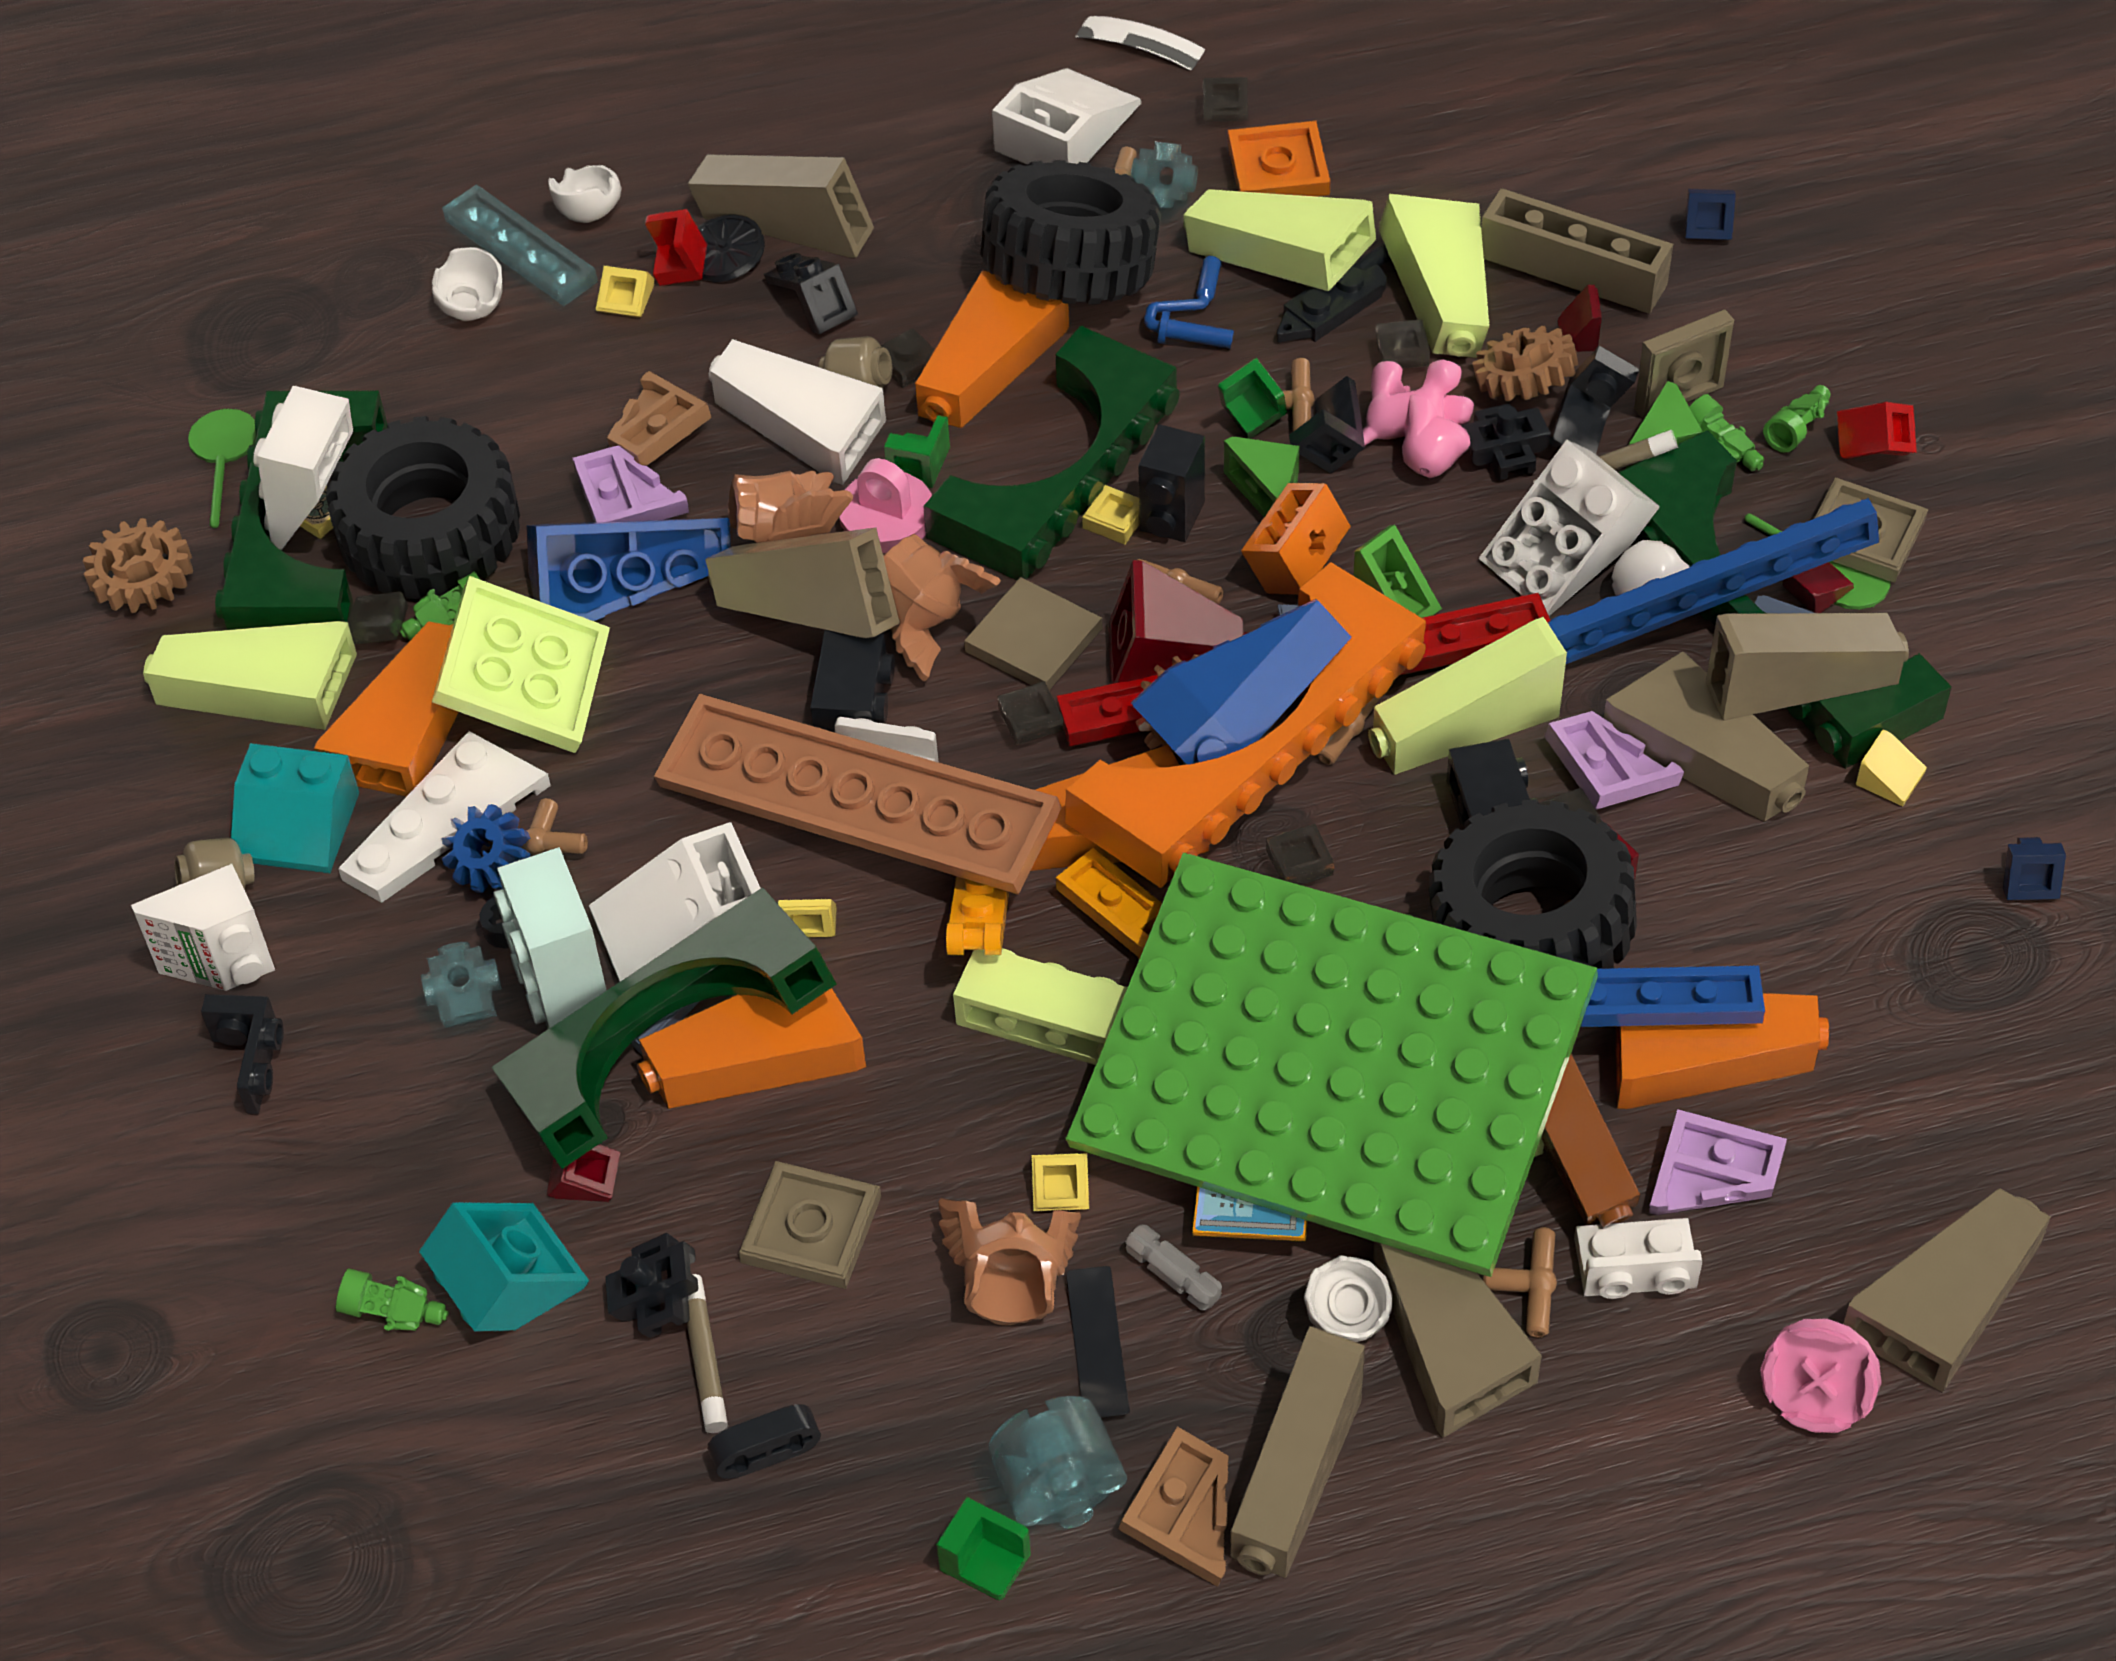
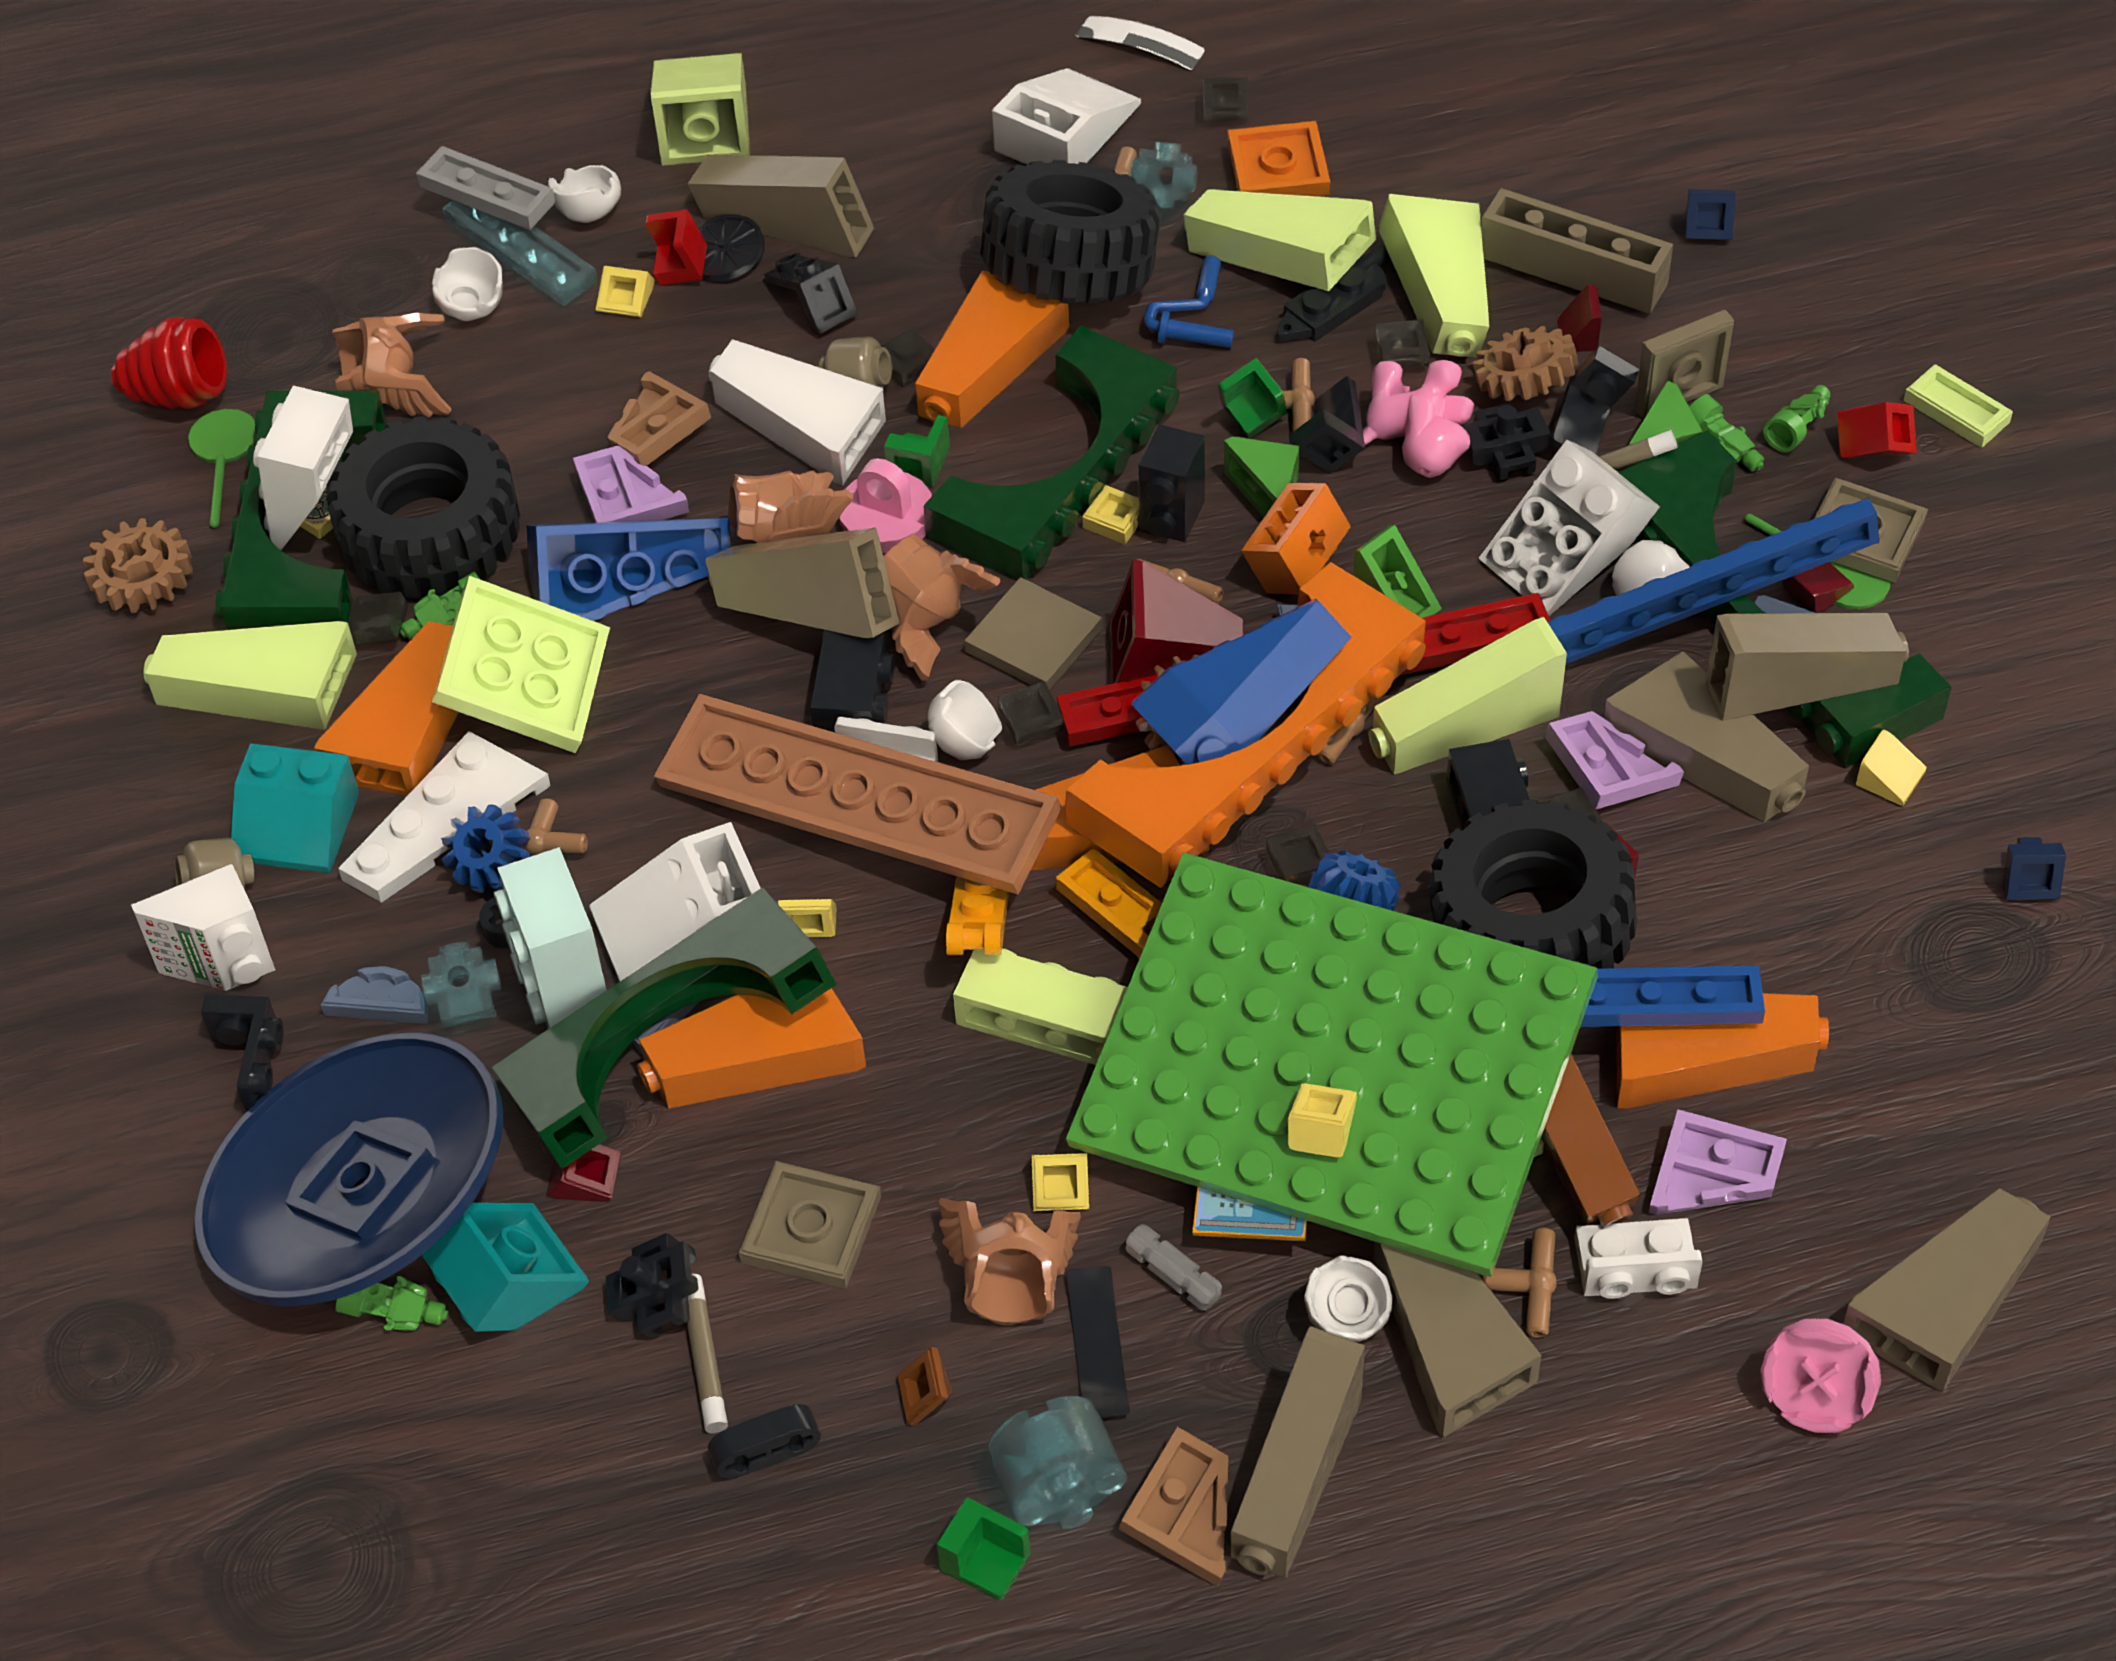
(173, 365): none -> red piece
(377, 995): none -> sand blue tile
(381, 360): none -> nougat helmet
(388, 1110): none -> dark blue dish
(486, 187): none -> light grey plate
(700, 108): none -> yellowish green slope
(924, 1386): none -> dark orange slope
(963, 721): none -> white hair
(1321, 1120): none -> light yellow slope
(1356, 879): none -> blue gear
(1958, 406): none -> yellowish green tile

